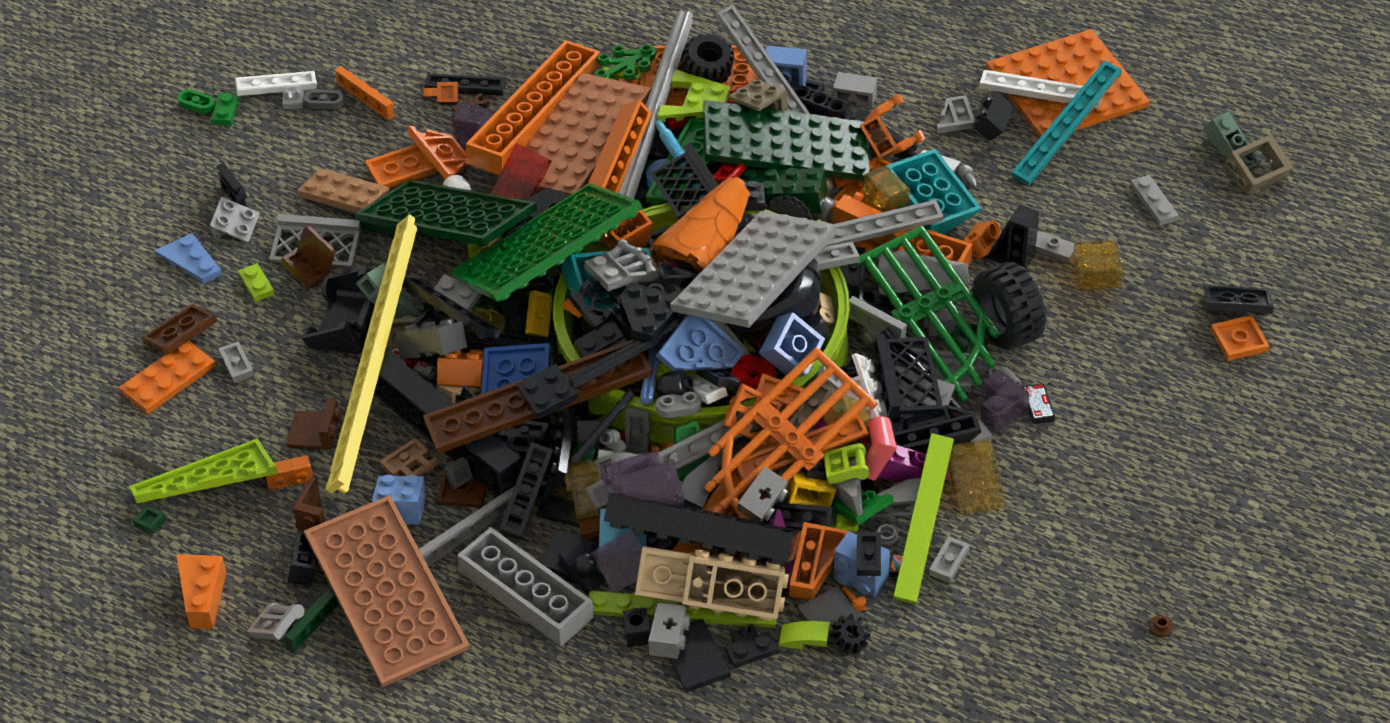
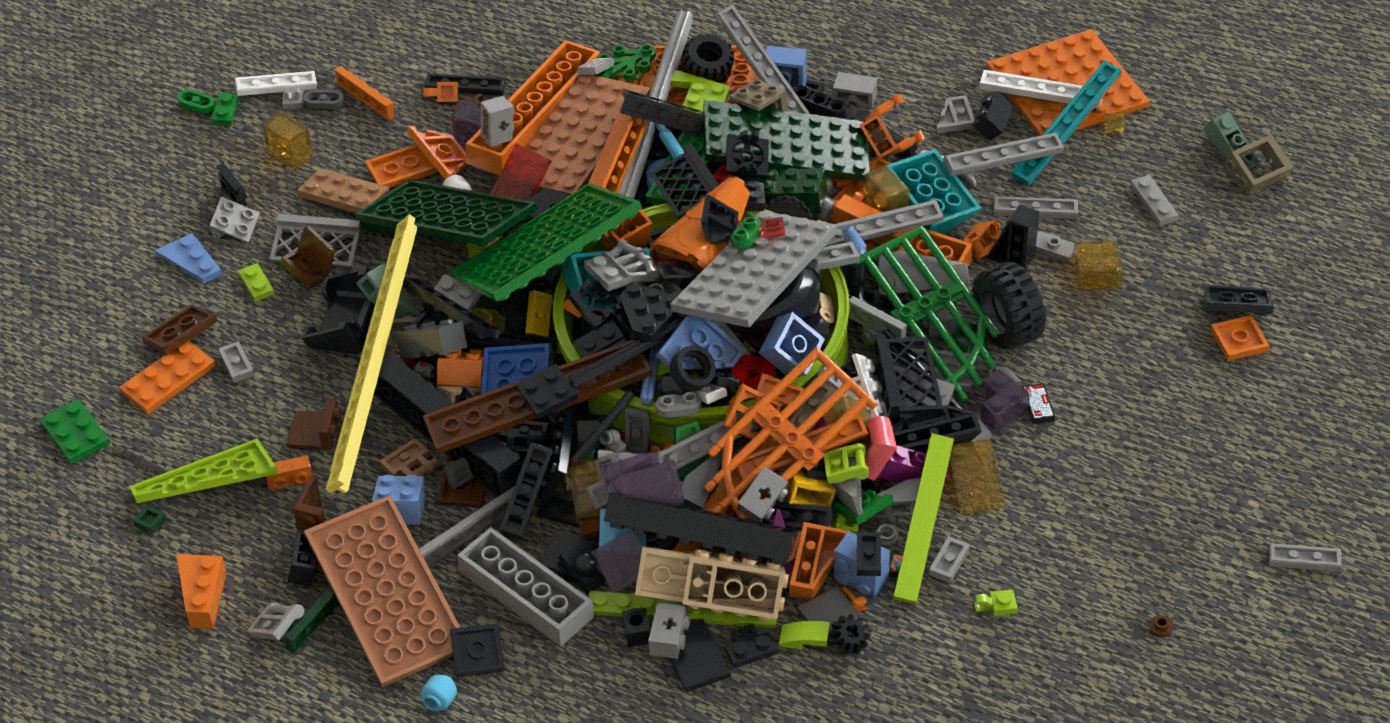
(74, 431): none -> green plate
(288, 140): none -> clear yellow brick
(438, 692): none -> medium azure head
(476, 650): none -> black tile
(497, 121): none -> light grey brick
(595, 66): none -> light grey tile
(662, 112): none -> black fence
(705, 360): none -> black tyre
(718, 220): none -> black slope
(744, 168): none -> black piece
(746, 233): none -> green plate
(773, 227): none -> clear red tile
(851, 235): none -> medium blue cone
(998, 602): none -> lime plate
(1003, 154): none -> light grey tile
(1046, 206): none -> light grey tile
(1114, 123): none -> clear yellow plate
(1305, 557): none -> light grey tile

